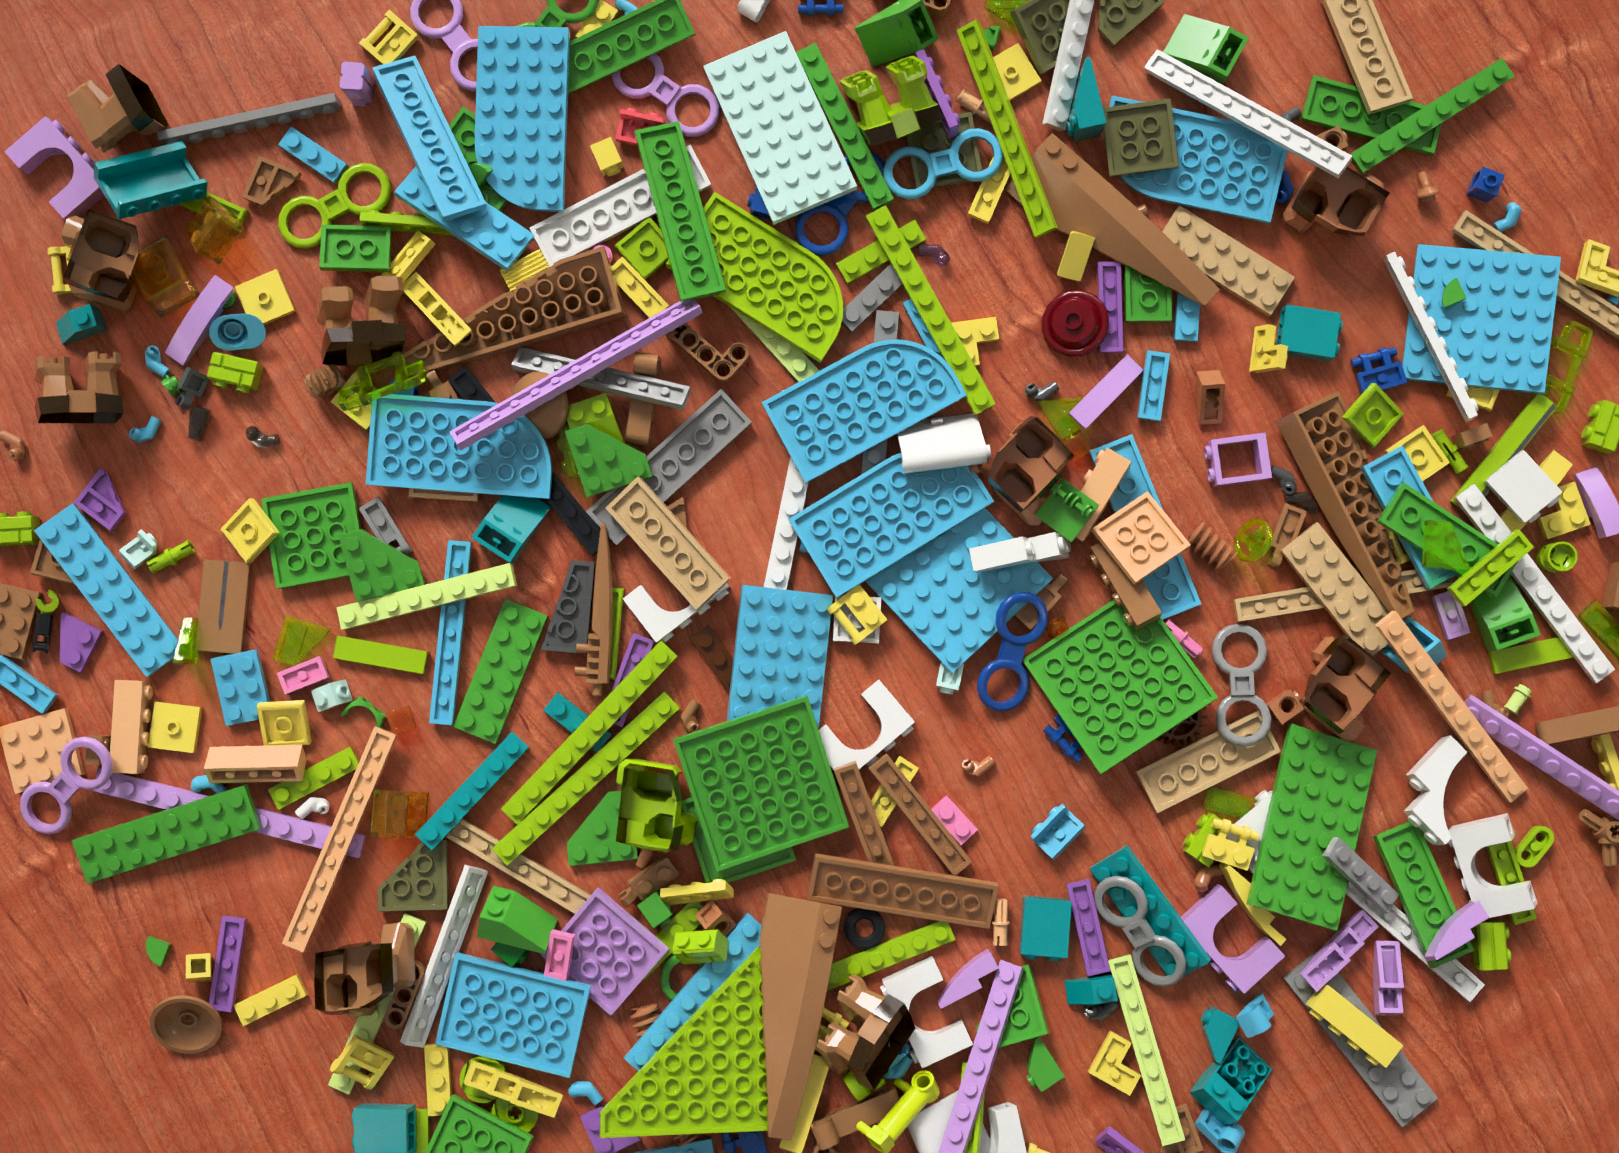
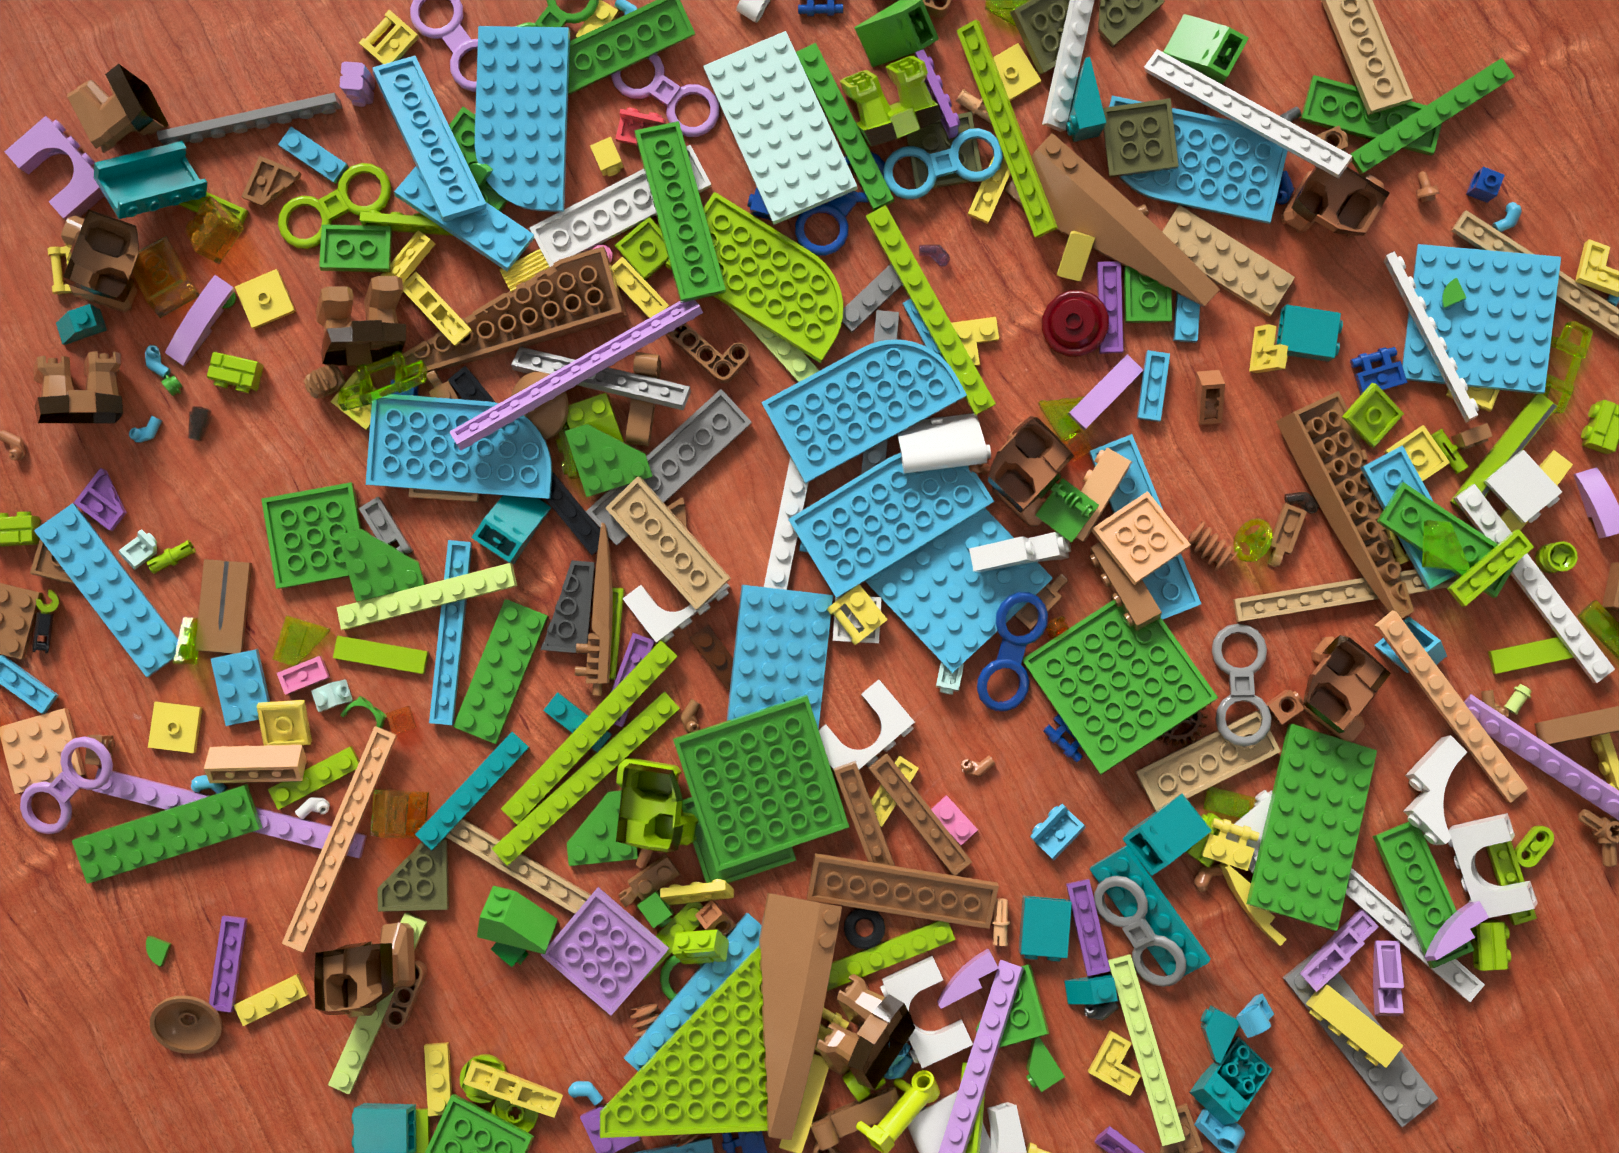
(77, 641): medium lavender wing -> none
(130, 726): light nougat brick -> none
(193, 384): dark grey plate -> none
(199, 967): light yellow brick -> none
(237, 332): medium azure piece -> none
(250, 530): light yellow plate -> none
(261, 440): clear smoke arm -> none
(366, 1056): light yellow plate -> none
(443, 955): white plate -> none
(513, 1015): medium azure plate -> none
(559, 955): bright pink plate -> none
(873, 255): lime plate -> none
(992, 35): bright green tile -> none
(1038, 393): dark grey arm -> none
(1166, 834): none -> teal slope
(1184, 640): bright pink axle -> none
(1241, 970): lavender arch -> none
(1261, 458): lavender window -> none
(1285, 478): dark grey arm -> none
(1337, 586): tan plate -> none
(1360, 875): light grey plate -> none
(1450, 615): lavender plate -> none
(1504, 618): bright green slope -> none
(1570, 514): light yellow plate -> none

